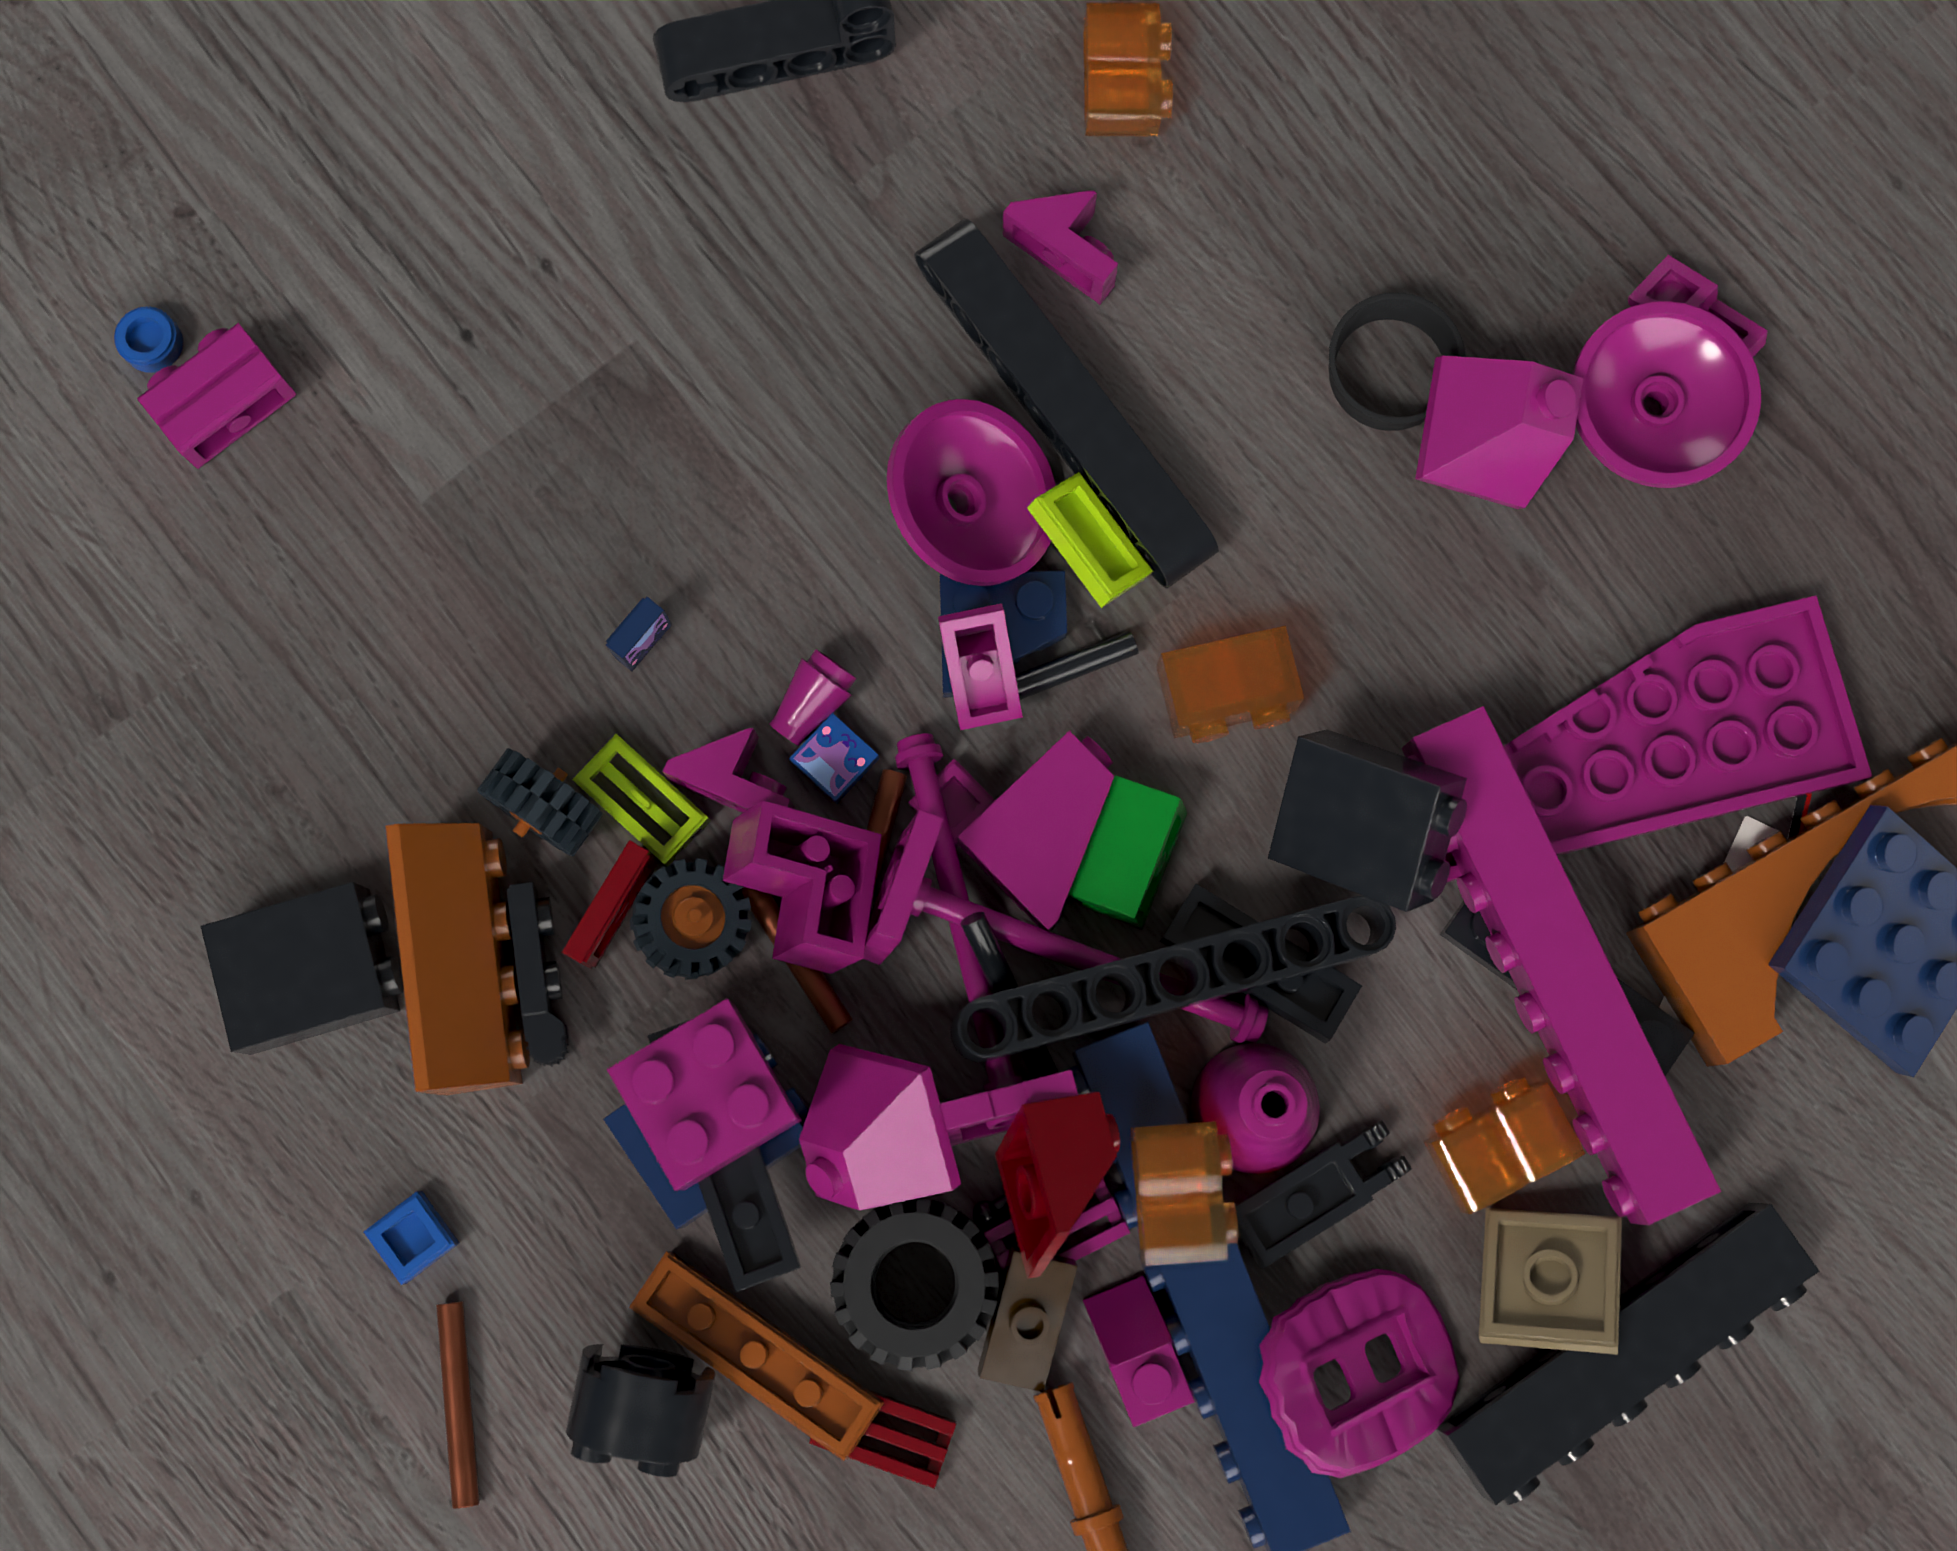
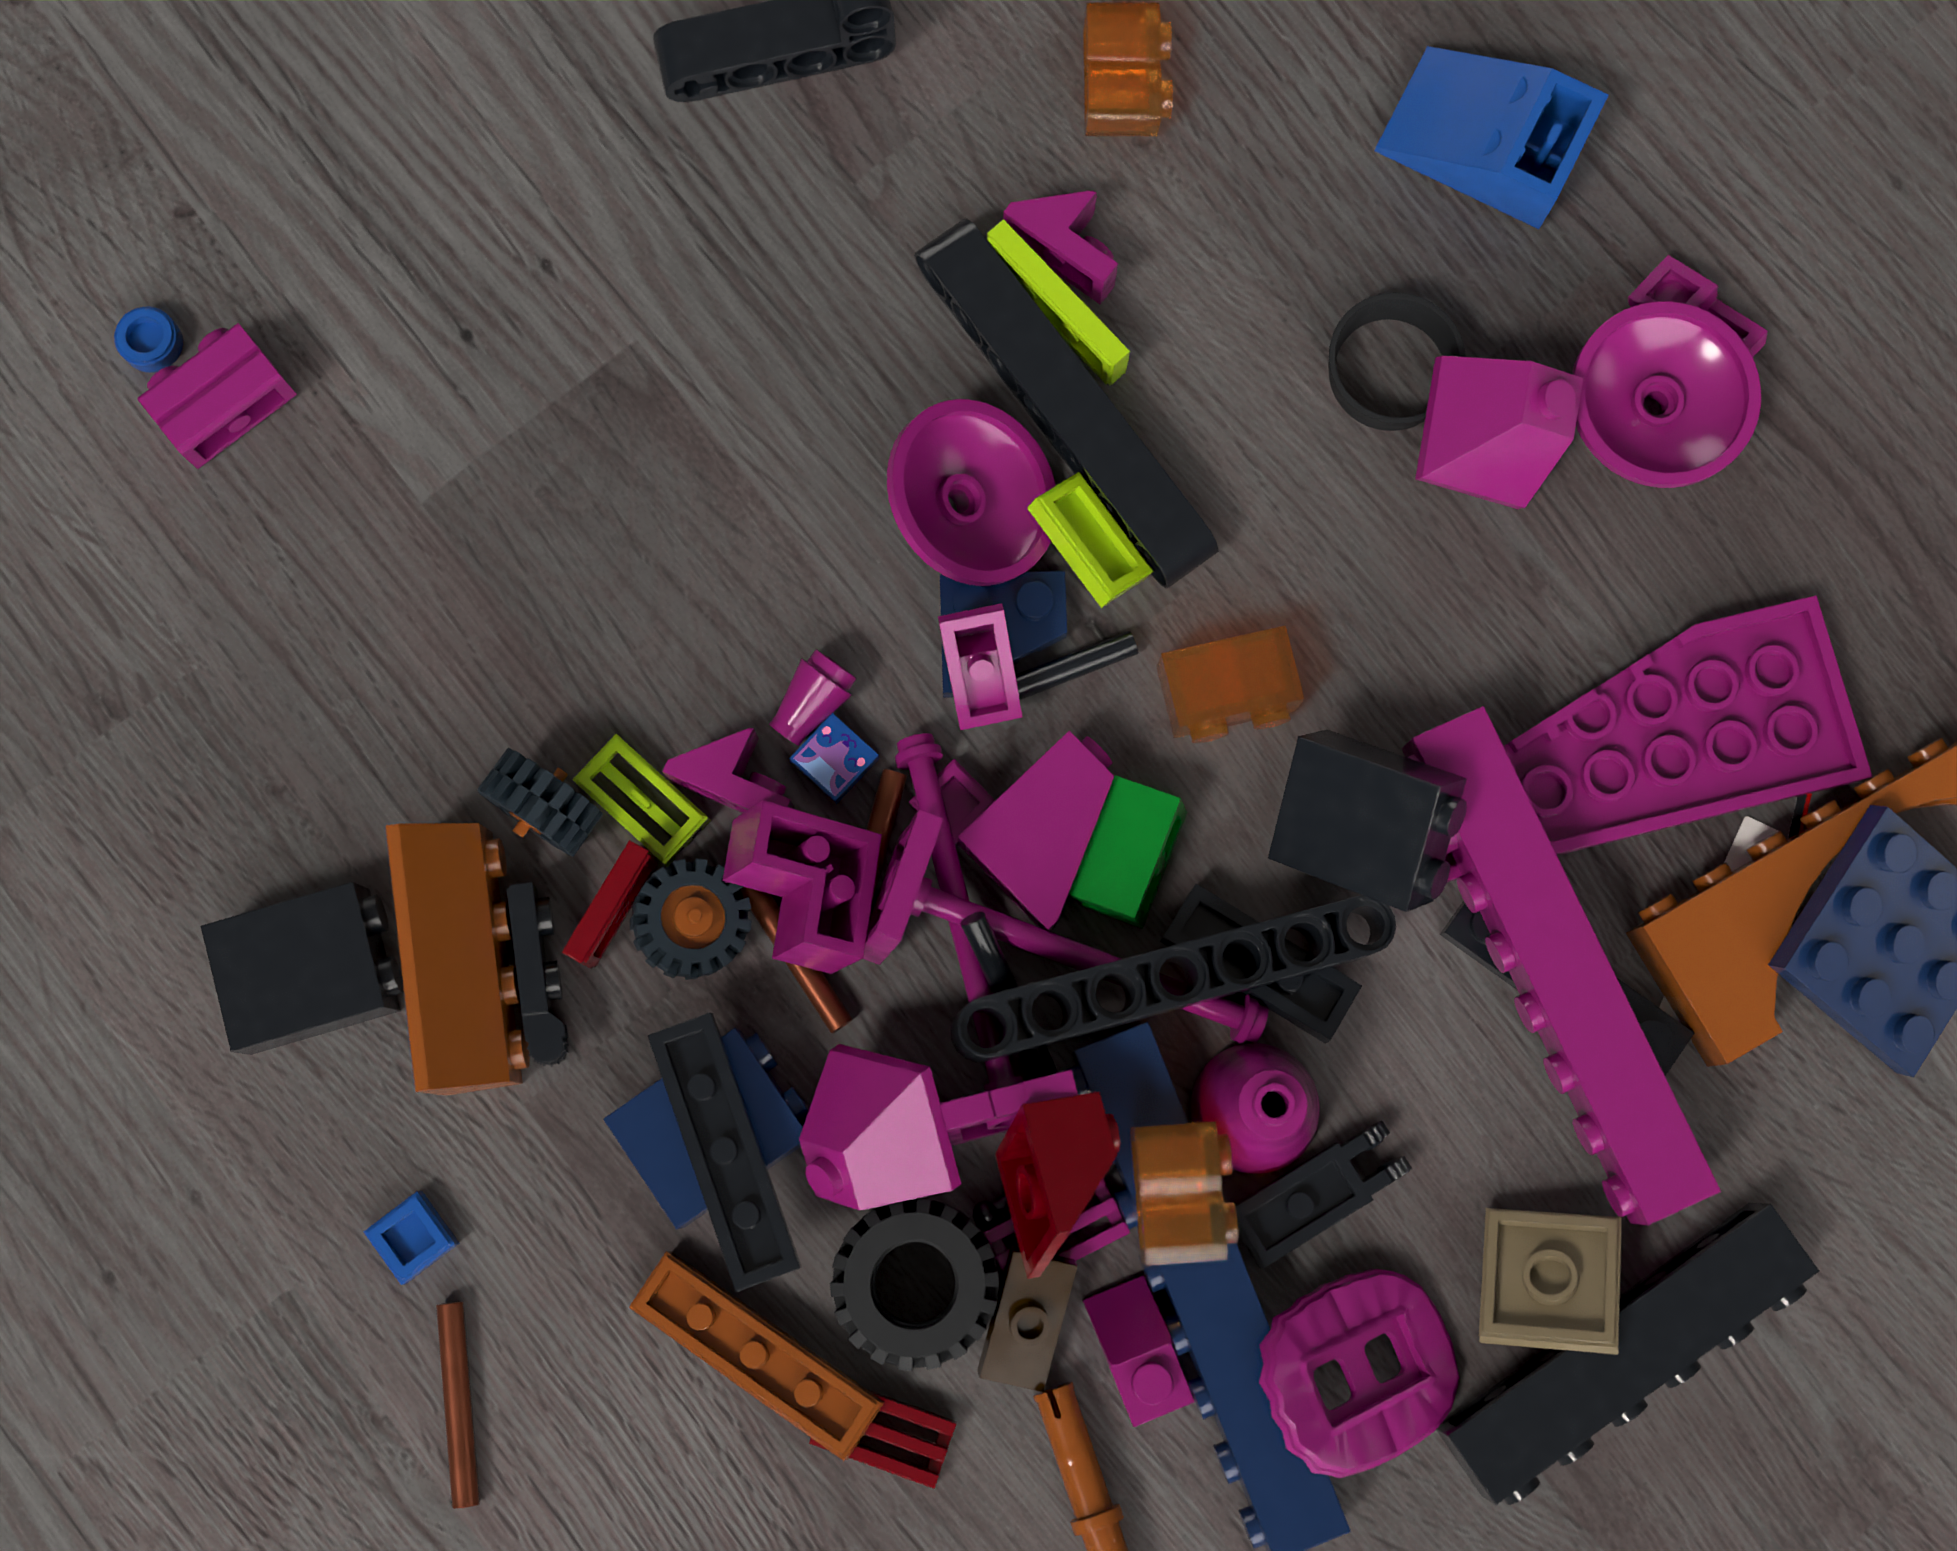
(638, 633): dark blue tile -> none
(639, 1408): black brick -> none
(703, 1095): magenta brick -> none
(1061, 306): none -> lime tile
(1492, 129): none -> blue slope
(1503, 1145): clear orange brick -> none

